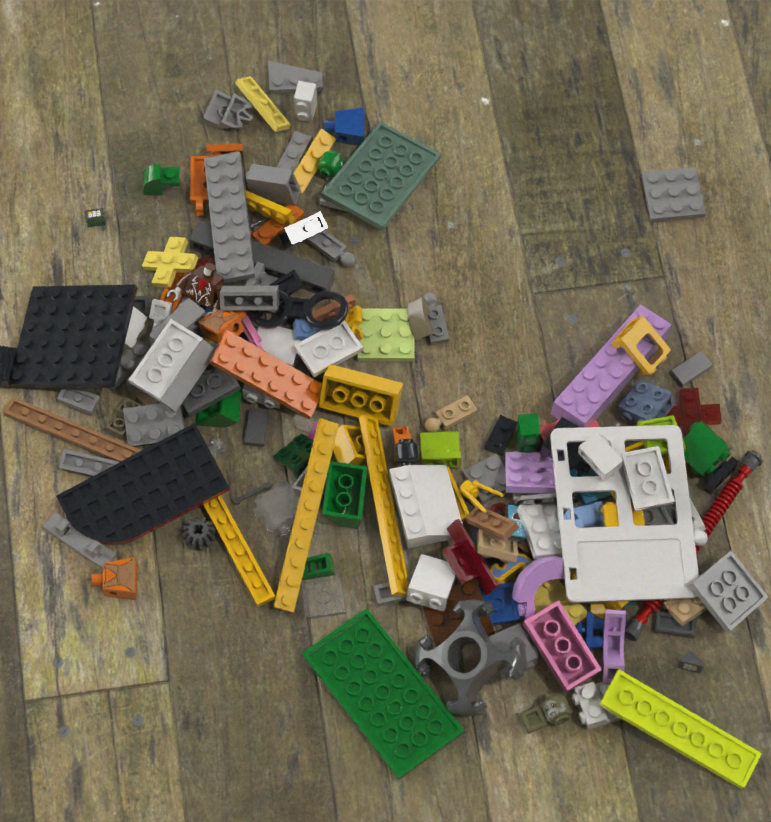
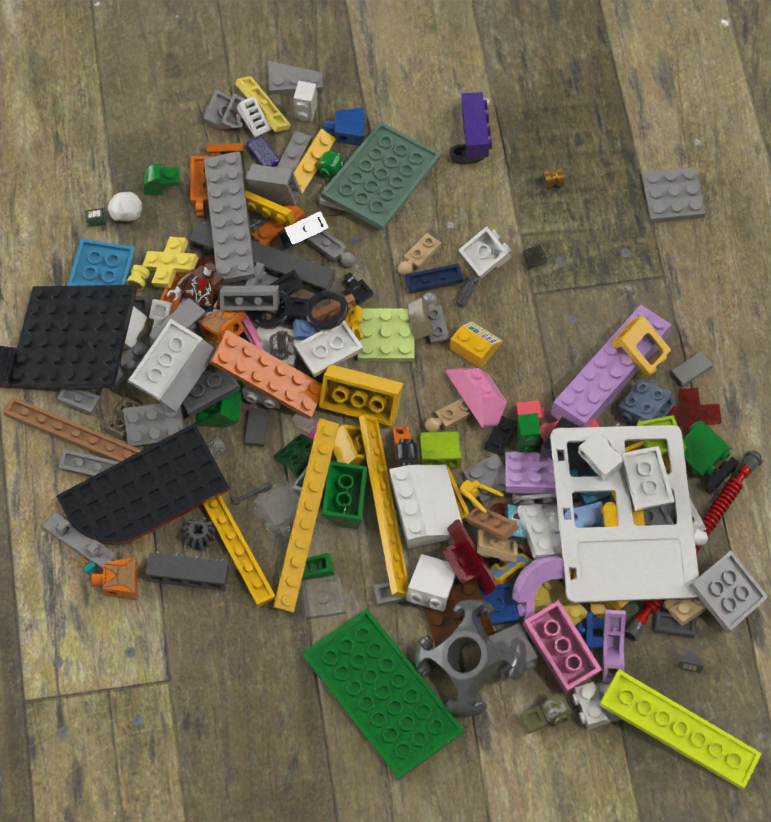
(89, 568): none -> teal piece
(101, 263): none -> dark azure plate
(125, 206): none -> white hair
(138, 276): none -> light yellow wheel
(187, 571): none -> dark grey brick
(254, 107): none -> white slope
(262, 152): none -> tile
(281, 345): none -> clear smoke head
(358, 289): none -> black plate
(419, 254): none -> tan plate
(434, 278): none -> dark blue plate
(459, 155): none -> black plate
(467, 290): none -> dark grey axle
(474, 344): none -> yellow slope
(475, 125): none -> dark purple brick
(479, 394): none -> bright pink wedge
(485, 252): none -> white plate
(530, 407): none -> coral brick
(535, 256): none -> clear smoke plate
(553, 178): none -> pearl gold wheel

